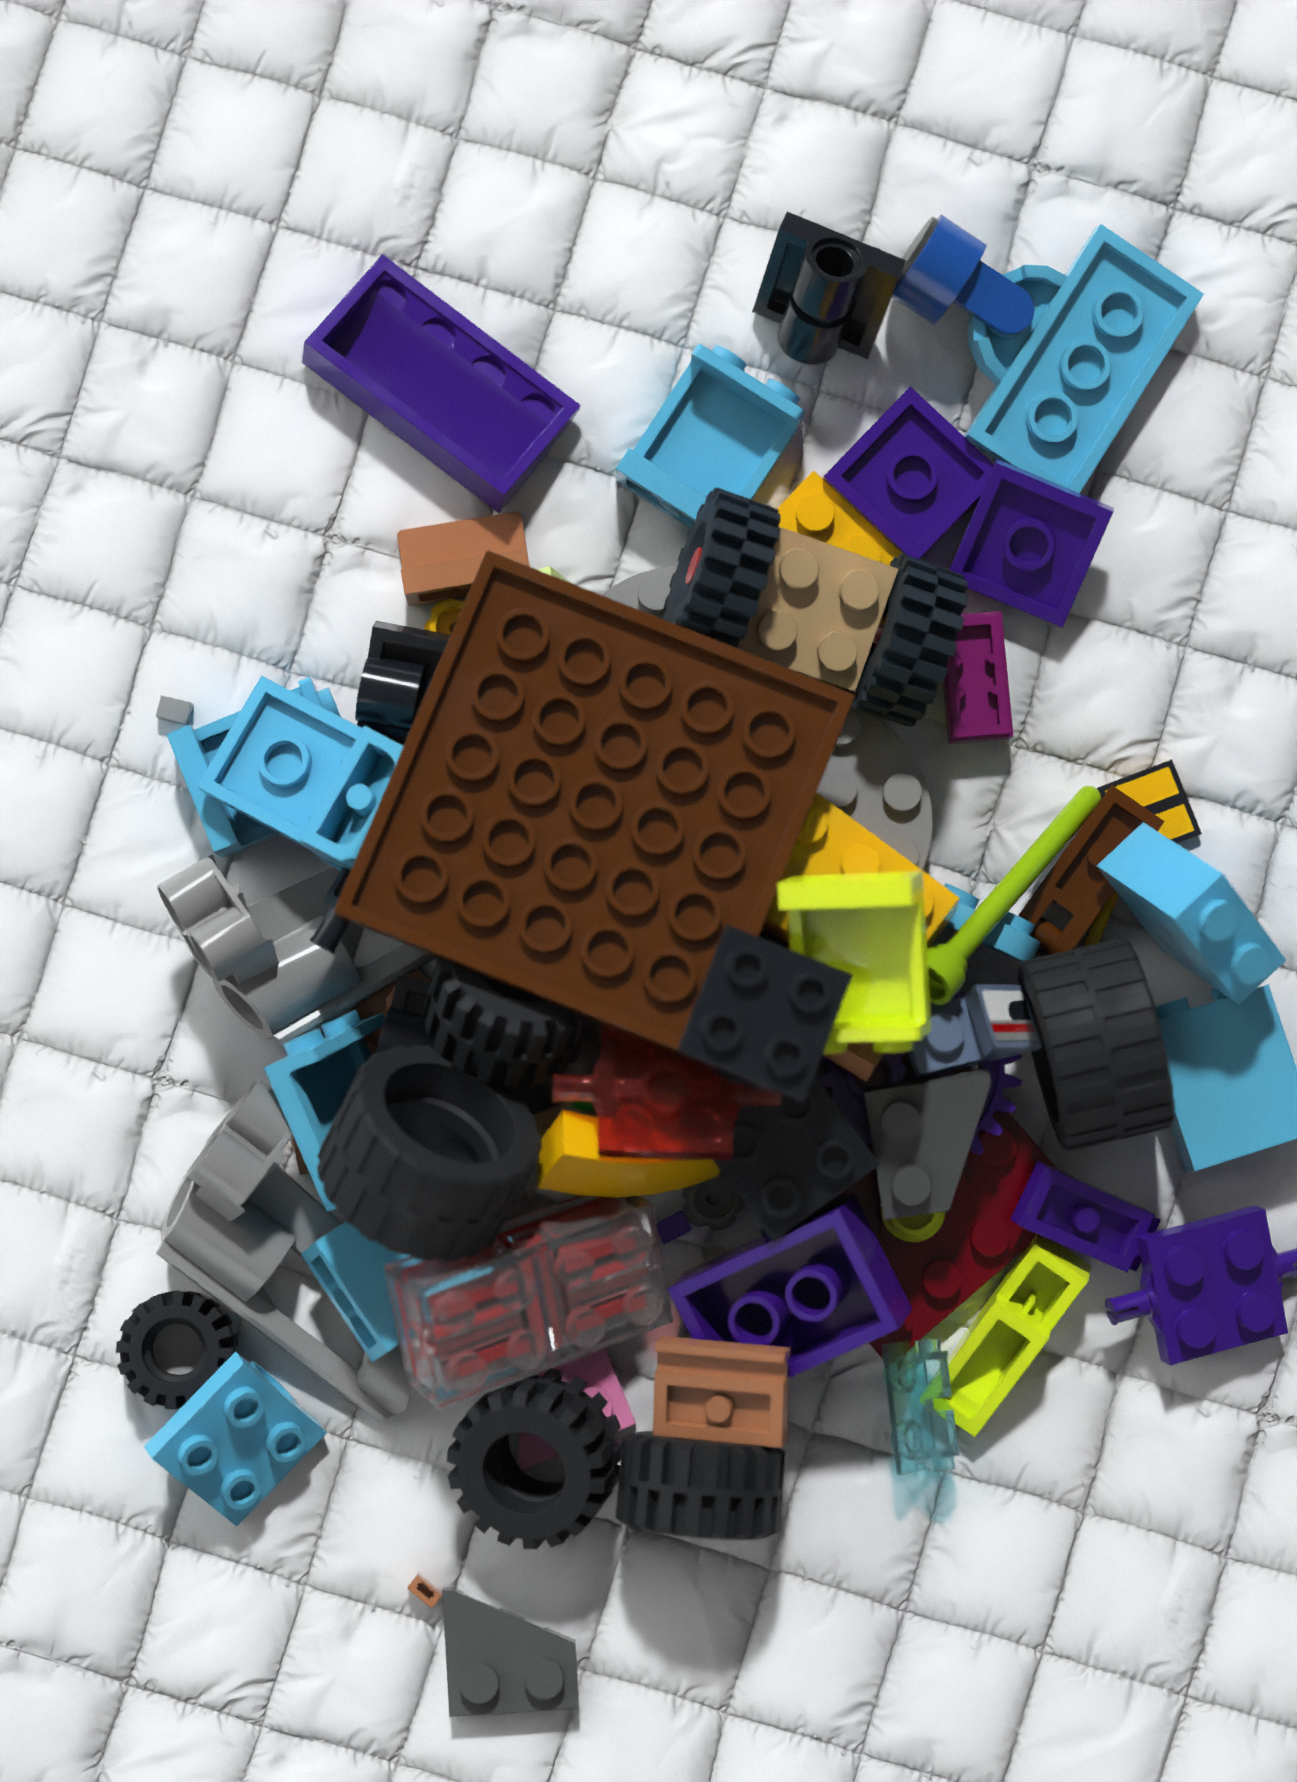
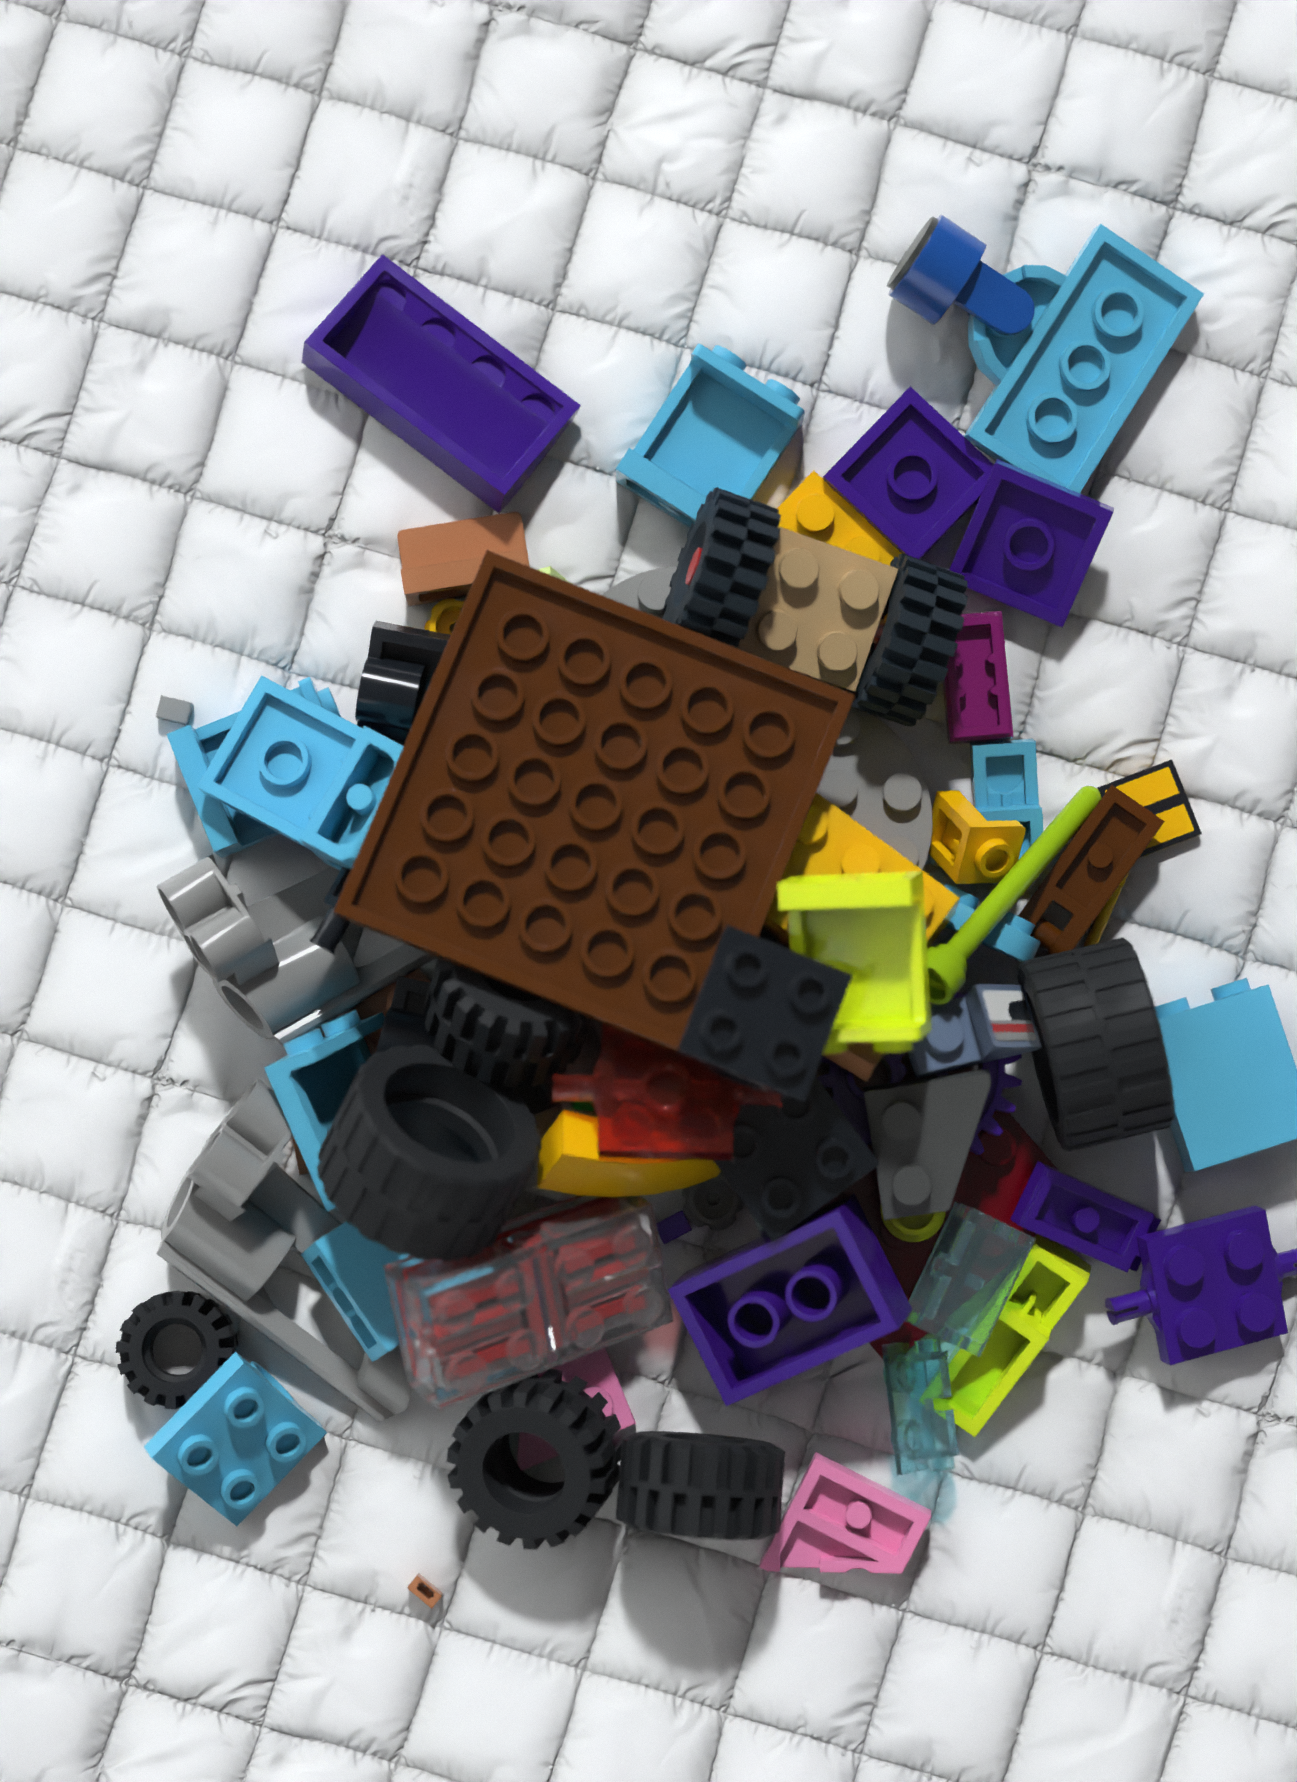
(504, 1661): dark grey wing -> none
(721, 1391): nougat plate -> none
(825, 291): black plate -> none
(845, 1524): none -> bright pink wing
(968, 844): none -> yellow bracket
(968, 1278): none -> clear light blue hinge
(1007, 784): none -> medium azure slope
(1191, 912): medium azure brick -> none

